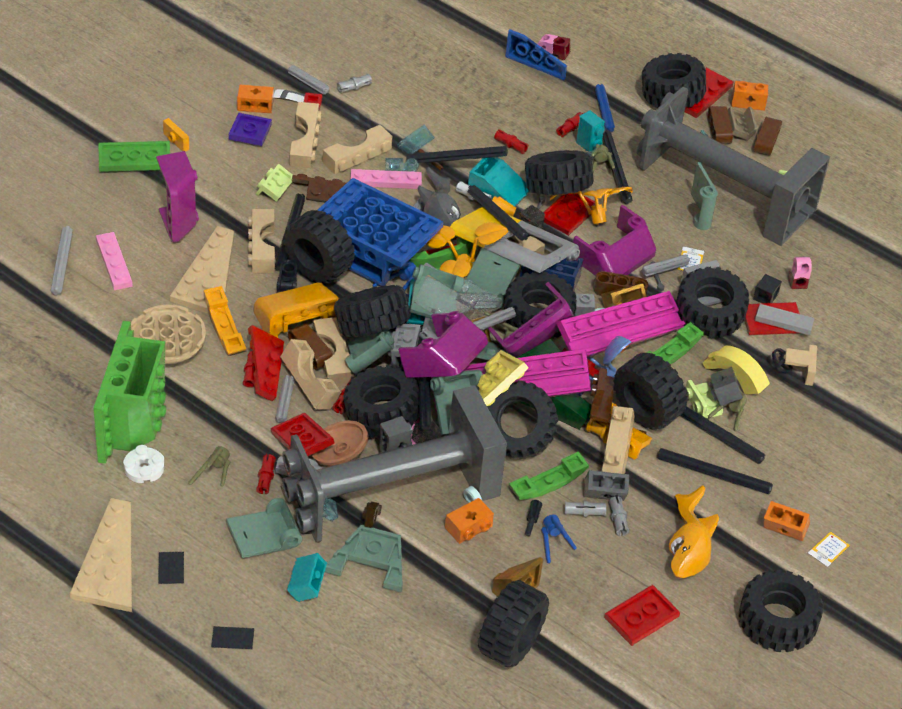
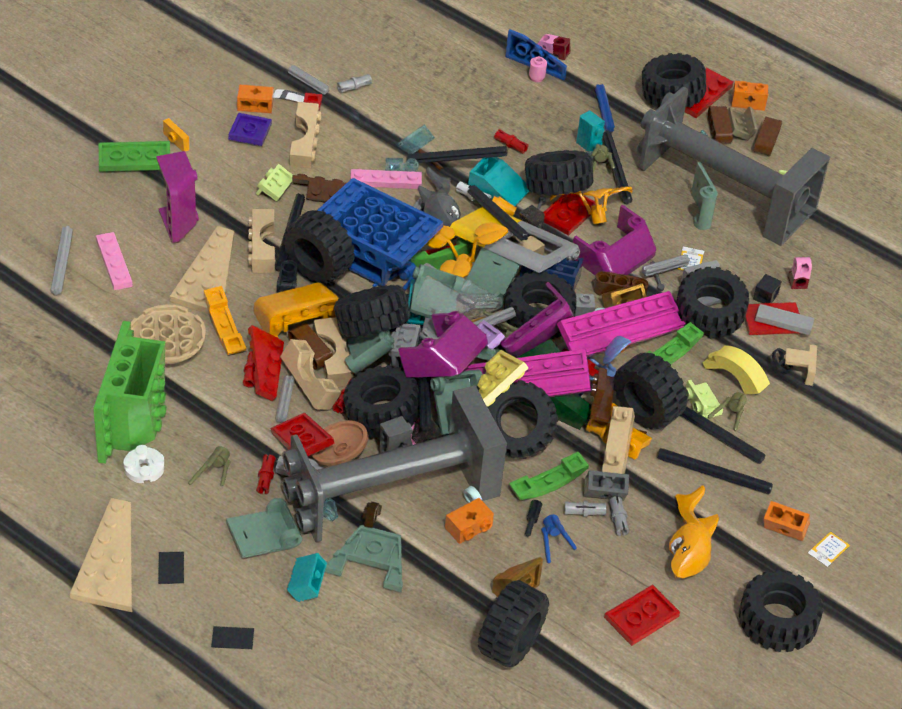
(340, 157): tan arch -> none
(493, 335): none -> lavender plate
(537, 69): none -> bright pink brick
(569, 125): red pin -> none
(725, 386): dark grey brick -> none

